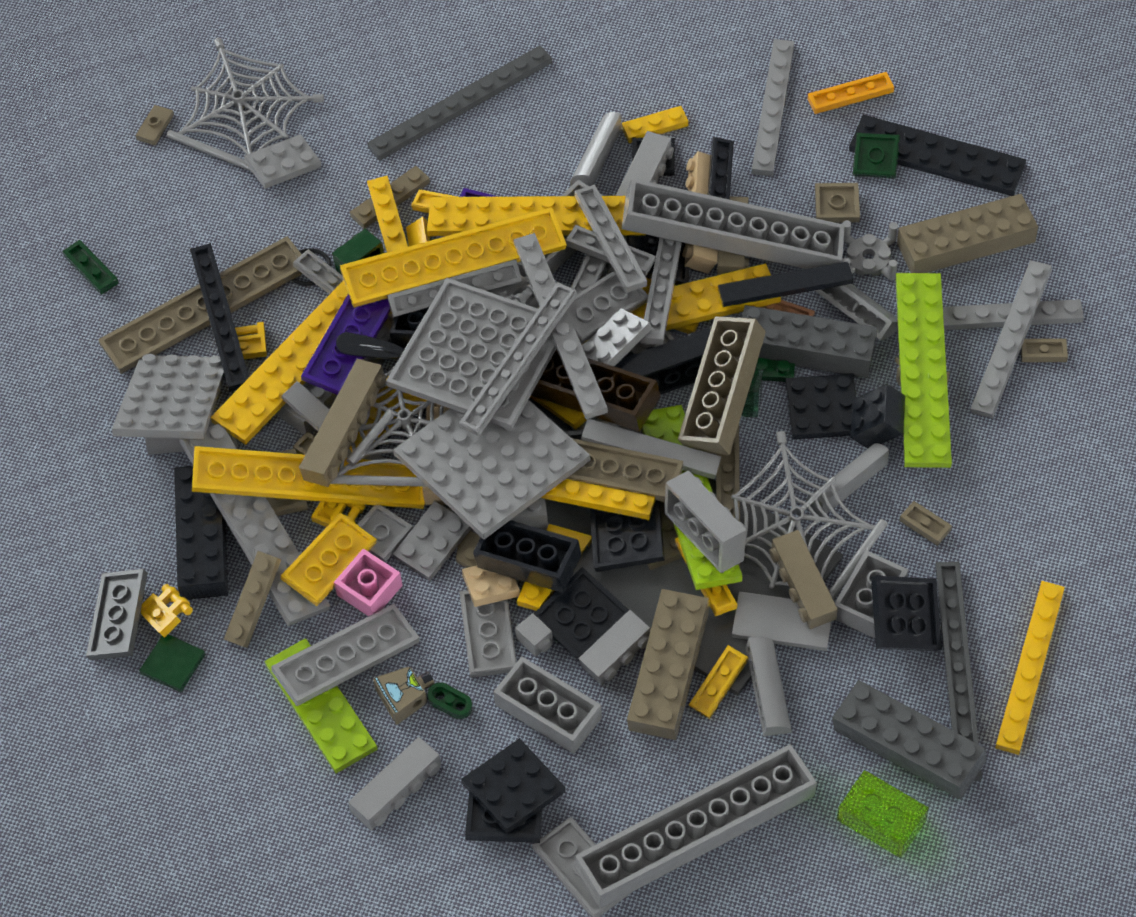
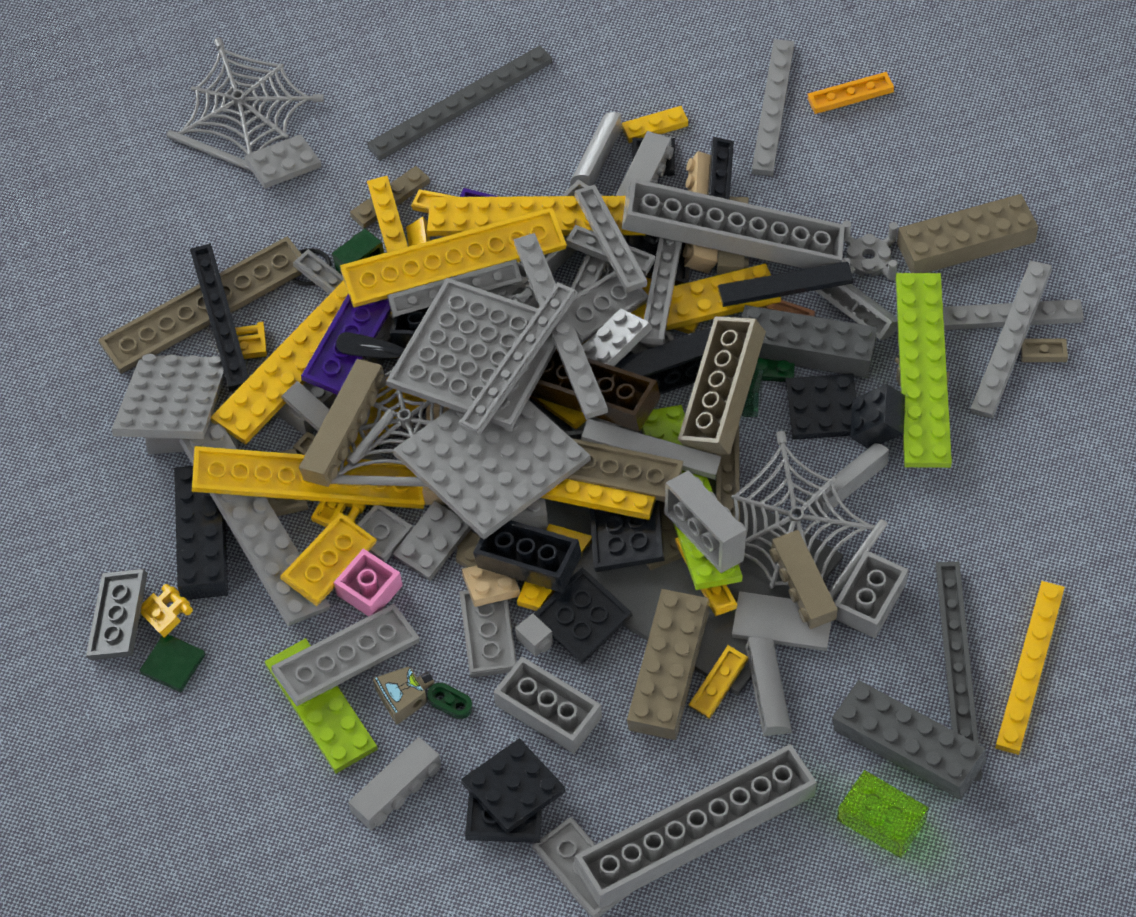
(90, 267): dark green plate -> none
(154, 125): dark tan plate -> none
(252, 599): dark tan plate -> none
(615, 648): light grey brick -> none
(837, 202): dark tan plate -> none
(876, 155): dark green tile -> none
(906, 613): black plate -> none
(925, 523): dark tan plate -> none
(949, 157): black plate -> none

